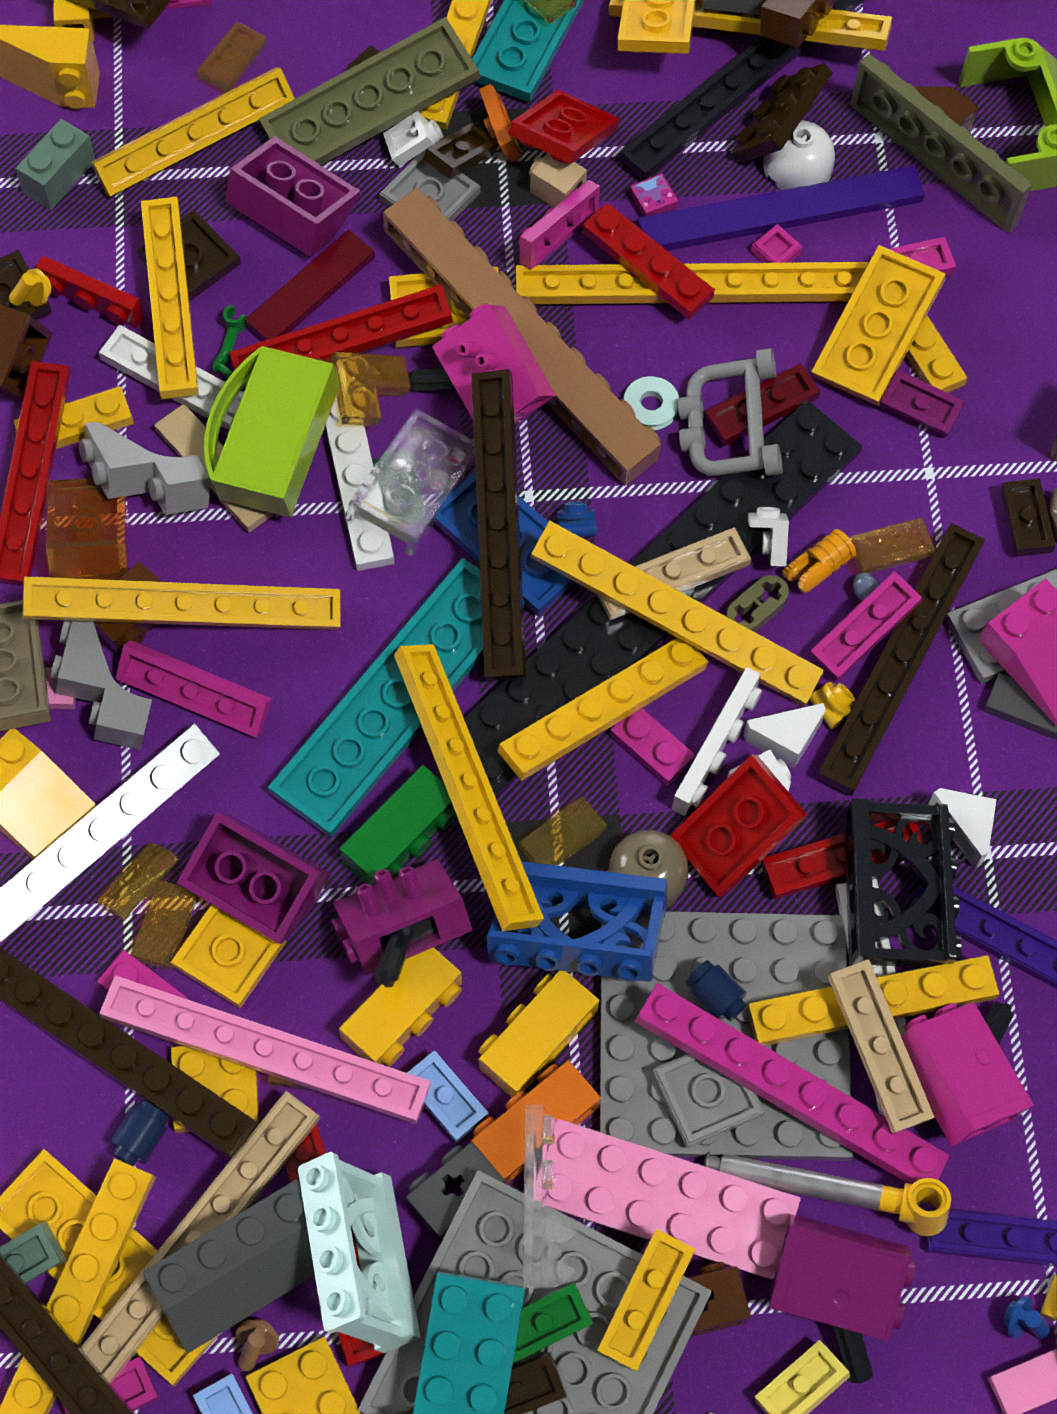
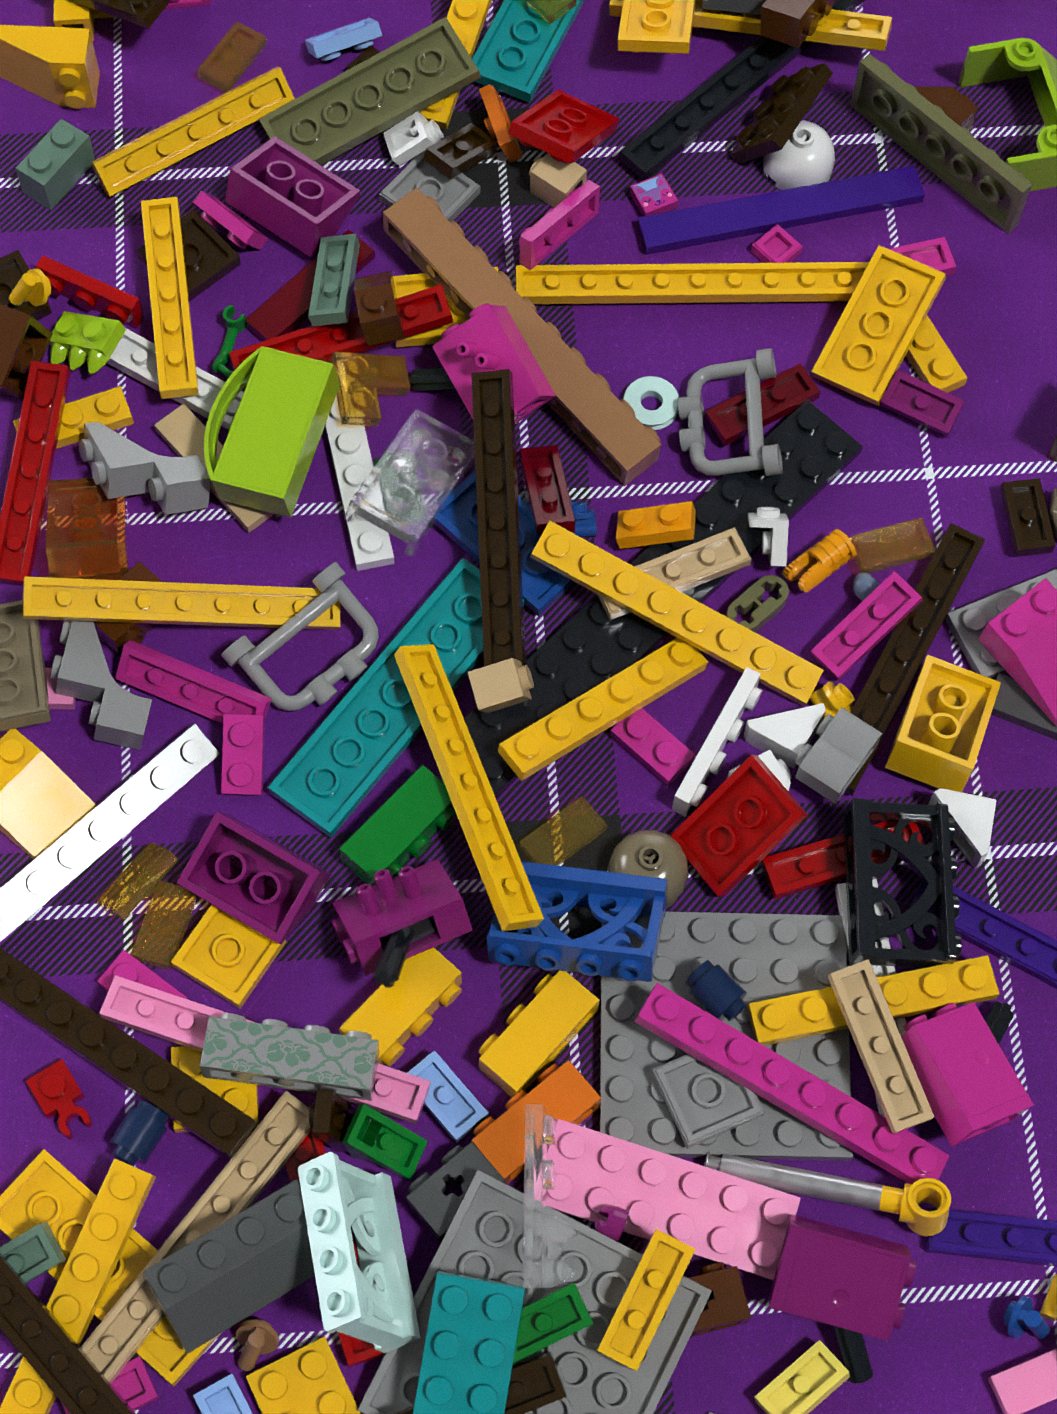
(56, 1093): none -> red plate
(84, 339): none -> lime plate
(219, 214): none -> dark pink plate
(243, 754): none -> dark pink plate
(289, 1057): none -> light grey brick
(321, 688): none -> light grey bar
(331, 1118): none -> dark brown plate
(334, 280): none -> sand green plate
(356, 34): none -> light blue plate
(378, 308): none -> reddish brown slope
(383, 1142): none -> green slope
(501, 685): none -> tan brick
(546, 488): none -> dark red plate
(615, 1222): none -> magenta hinge
(648, 260): red plate -> none
(656, 525): none -> light orange plate
(837, 754): none -> light grey brick
(943, 725): none -> yellow slope

